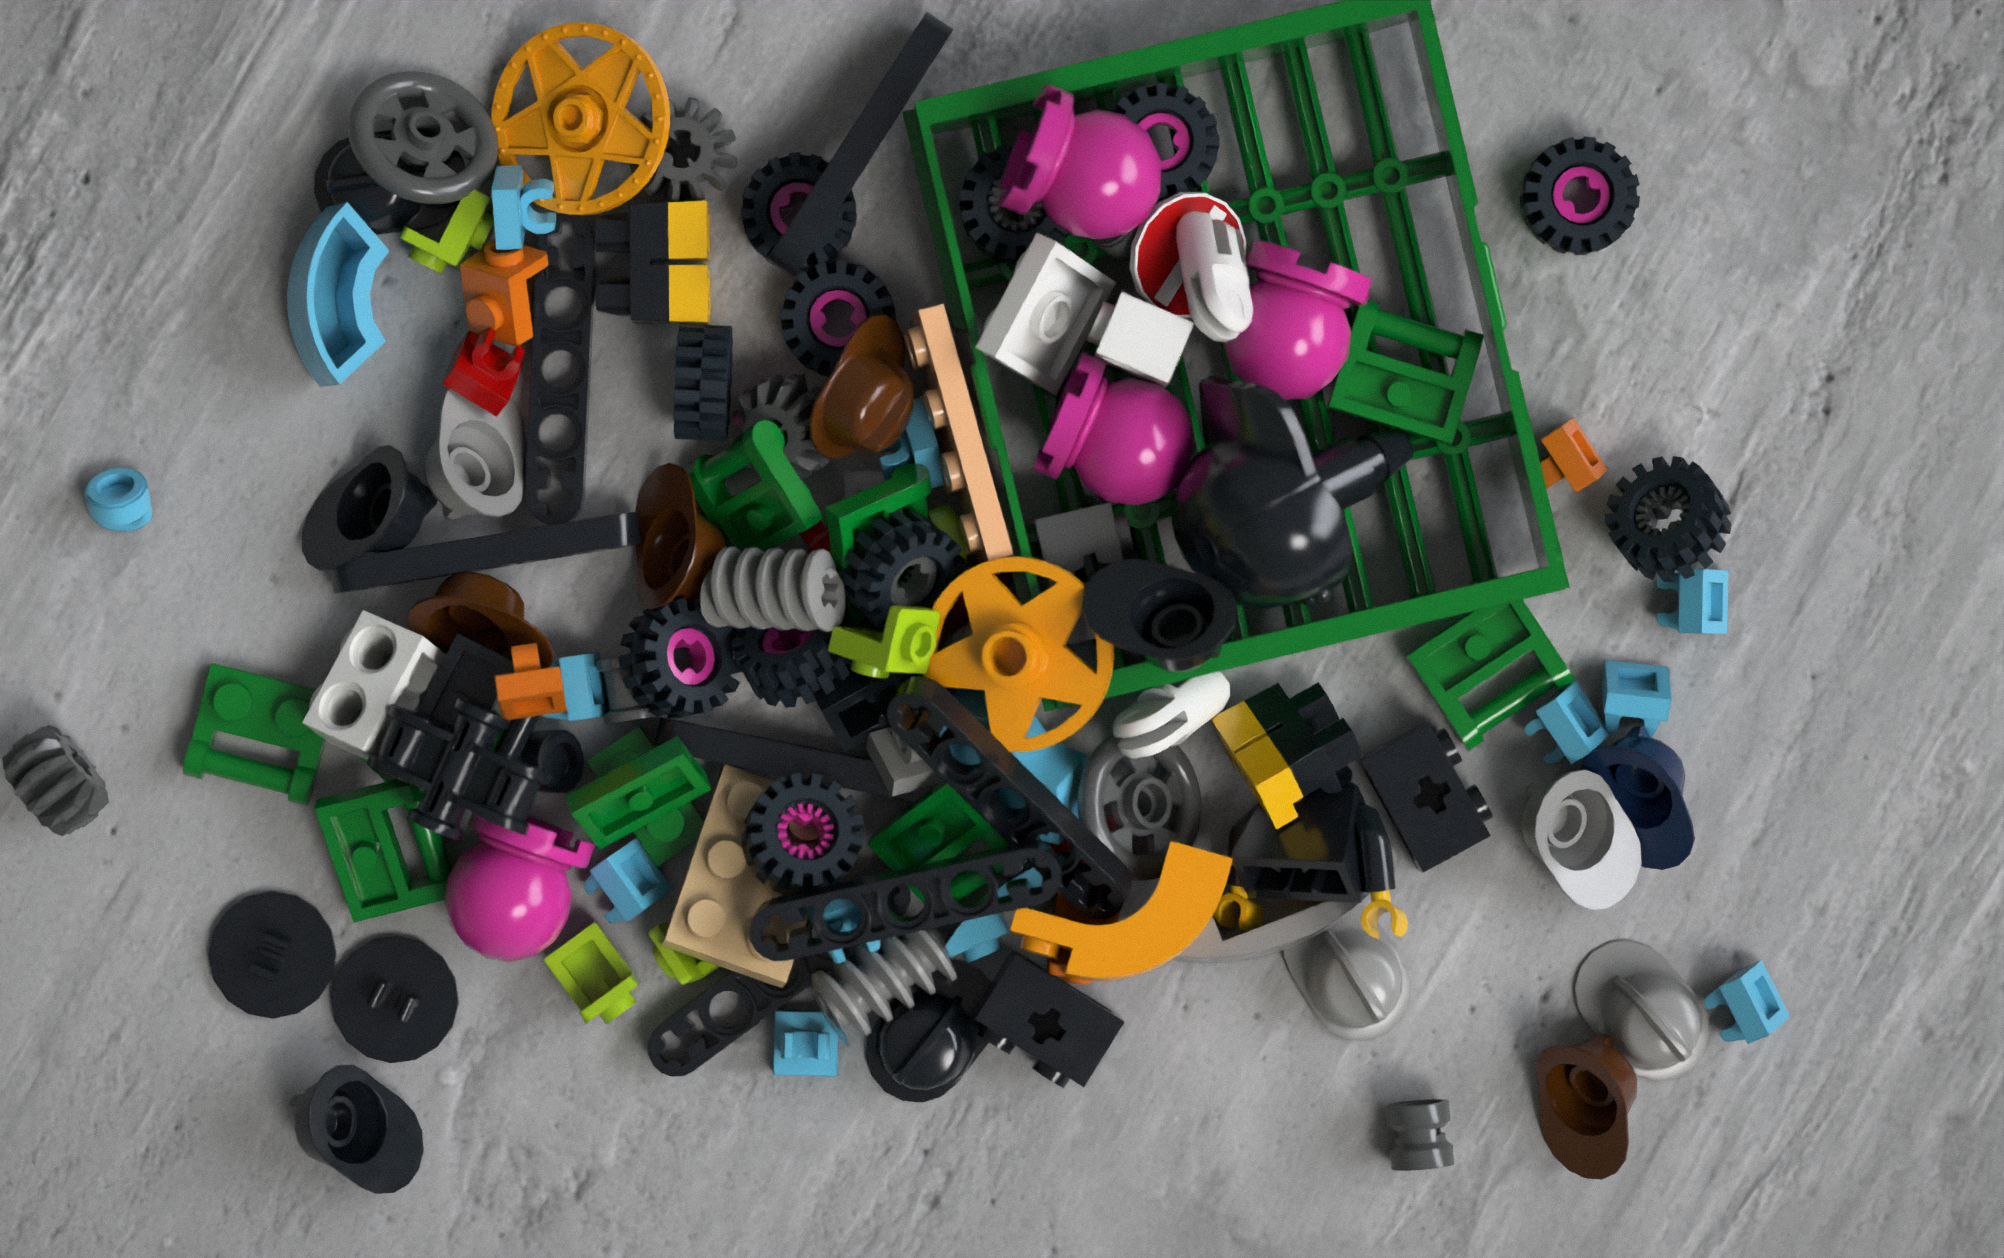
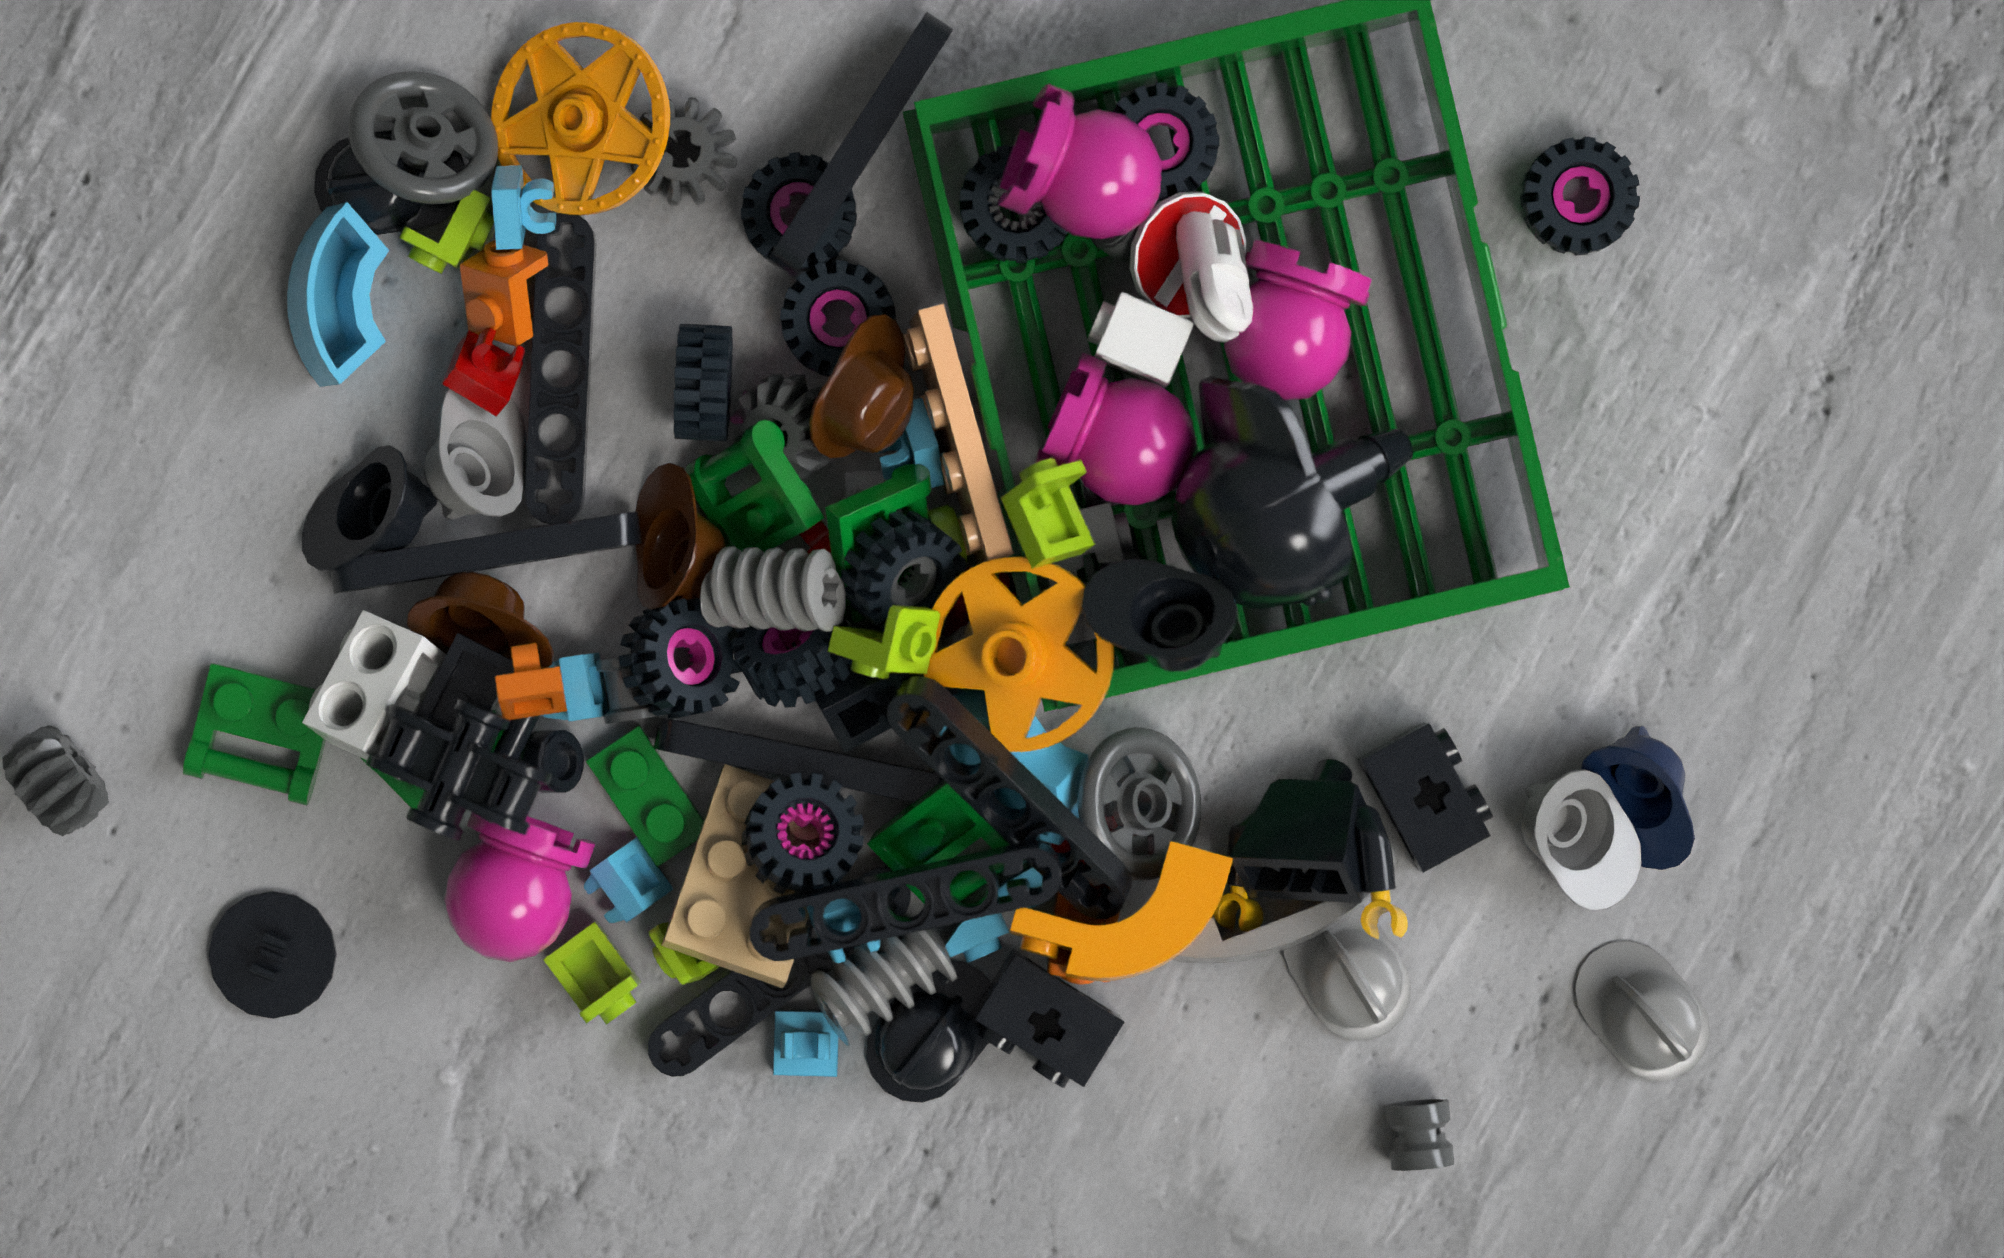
(119, 499): medium azure tile -> none
(359, 1129): black piece -> none
(370, 855): green plate -> none
(395, 999): black piece -> none
(638, 792): green plate -> none
(658, 291): hips -> none
(898, 763): light grey tile -> none
(1045, 314): white plate -> none
(1047, 513): none -> lime bracket
(1169, 714): white arm -> none
(1287, 746): hips -> none
(1401, 392): green plate -> none
(1477, 650): green plate -> none
(1571, 457): orange tile -> none
(1571, 723): medium azure tile -> none
(1586, 1105): reddish brown piece -> none
(1635, 692): medium azure tile -> none
(1653, 498): black bush -> none
(1701, 602): medium azure tile -> none
(1752, 1002): medium azure tile -> none

